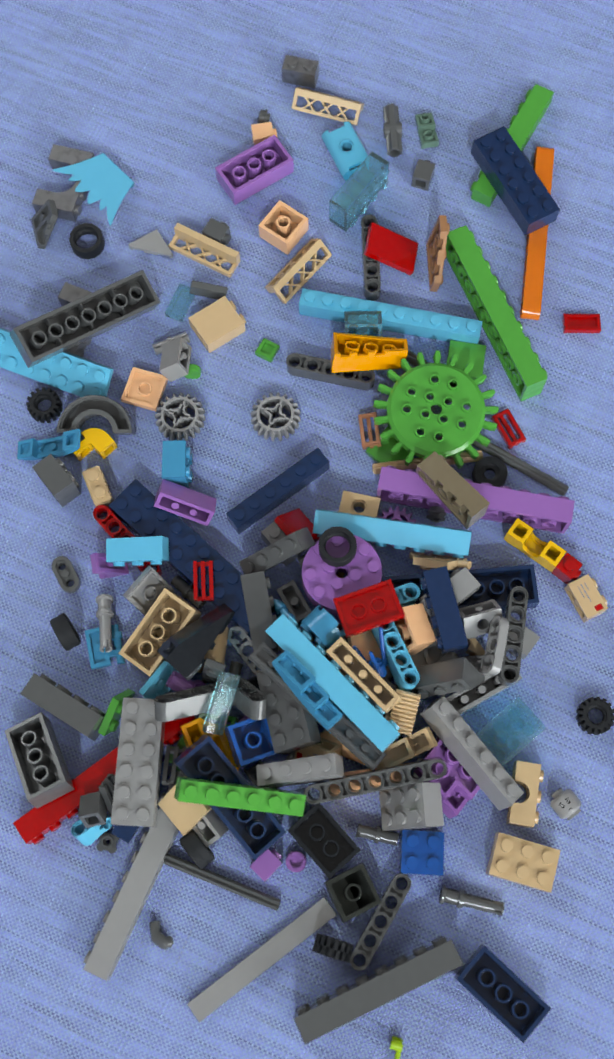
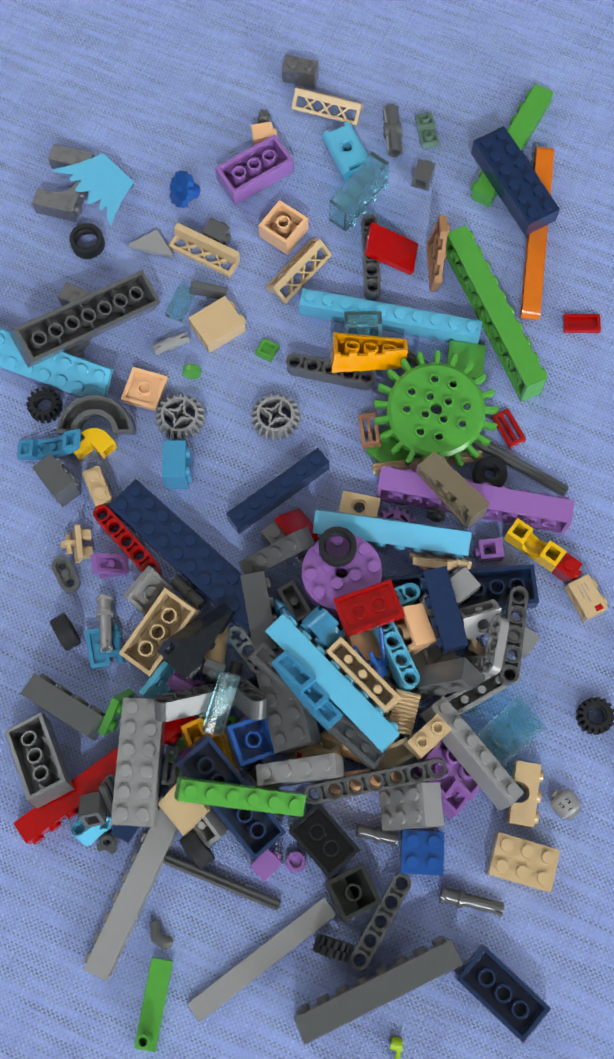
(44, 222): dark grey wing -> none
(78, 535): none -> tan hips
(137, 550): medium azure brick -> none
(153, 1004): none -> bright green piece
(175, 359): light grey brick -> none
(183, 189): none -> blue plant
(185, 502): medium lavender brick -> none
(203, 564): red tile -> none
(428, 737): none -> tan brick
(494, 545): none -> medium lavender brick

